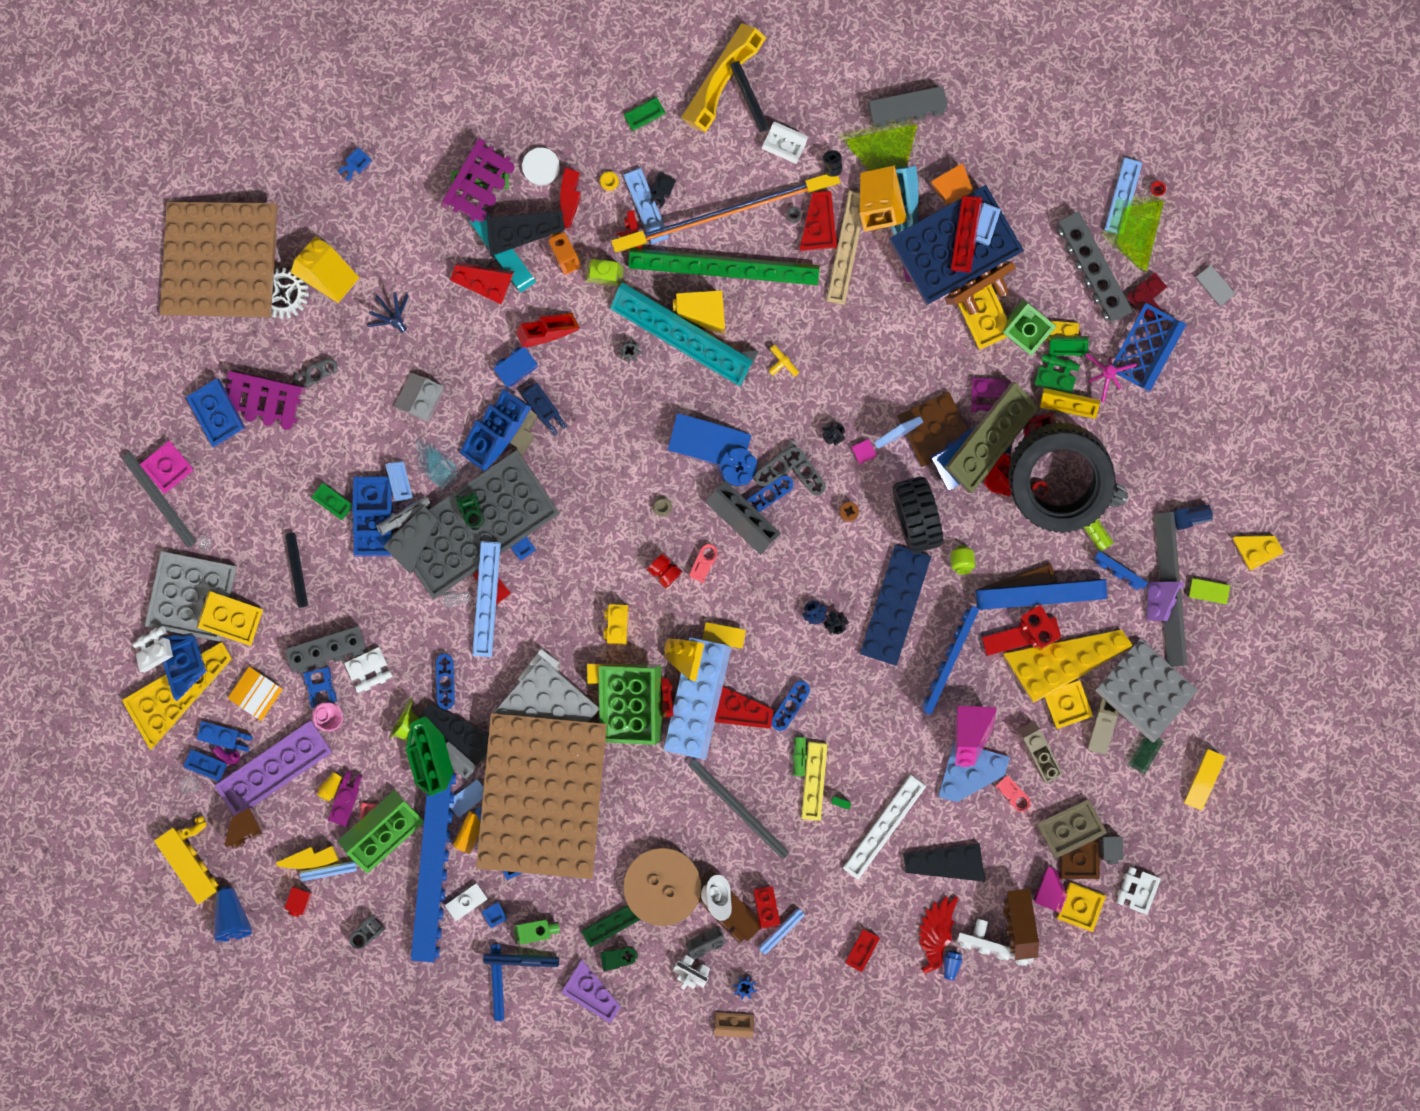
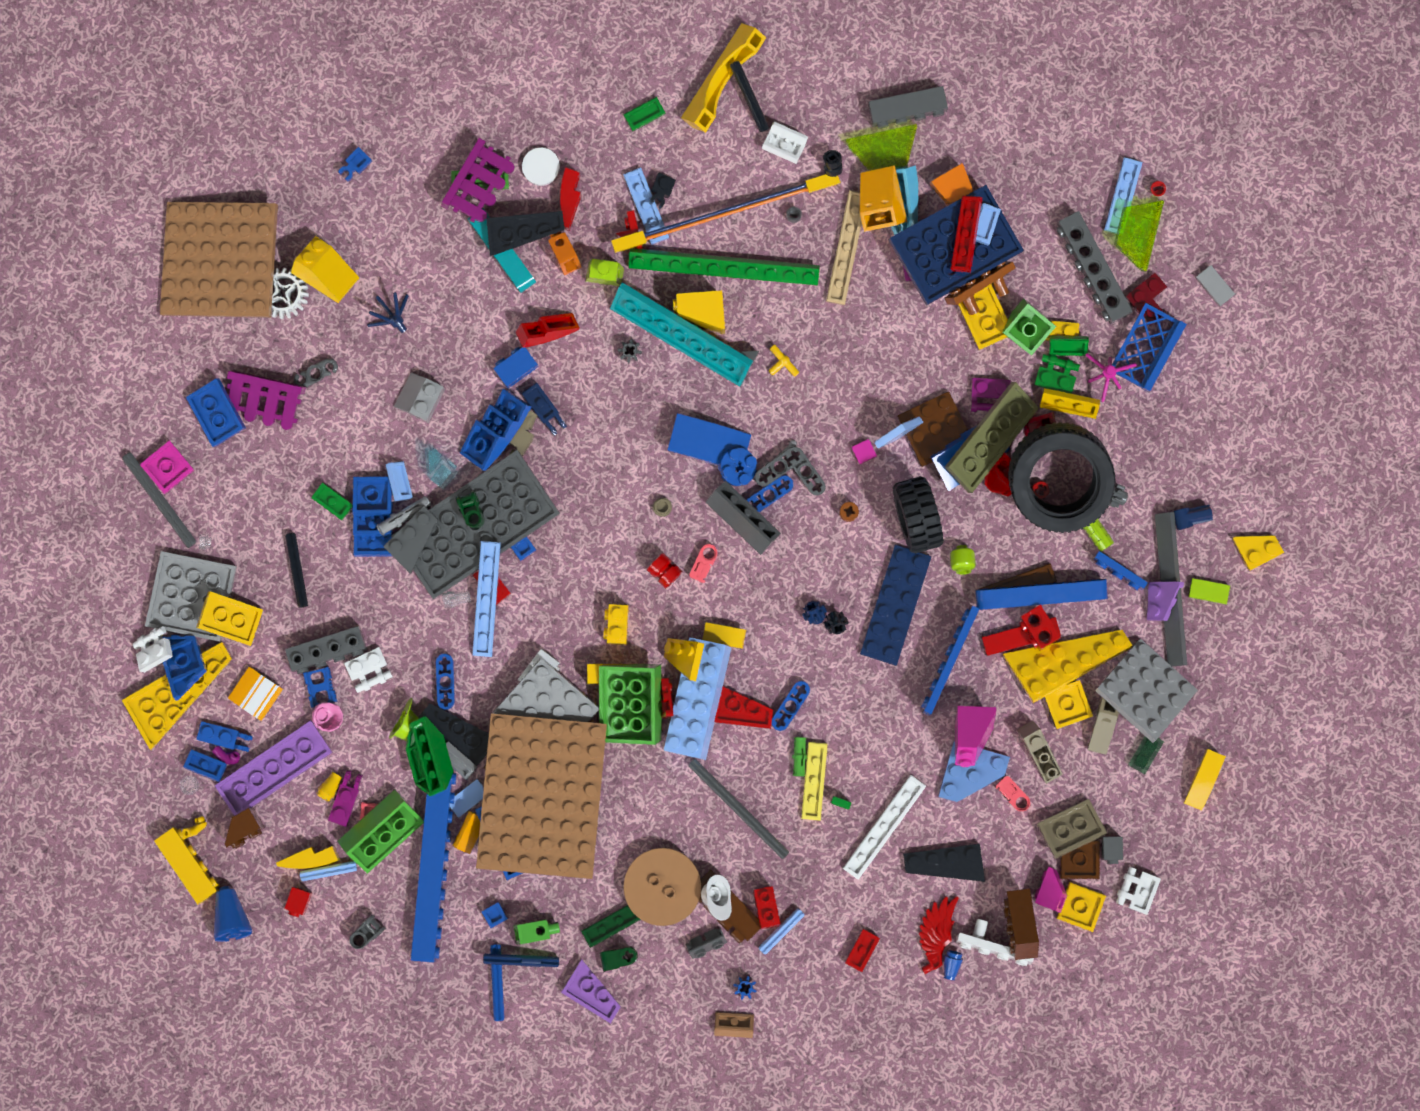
(466, 902): white plate -> none
(486, 282): red wing -> none
(609, 181): yellow tile -> none
(689, 976): white hips -> none
(820, 225): red wing -> none
(833, 433): black gear -> none

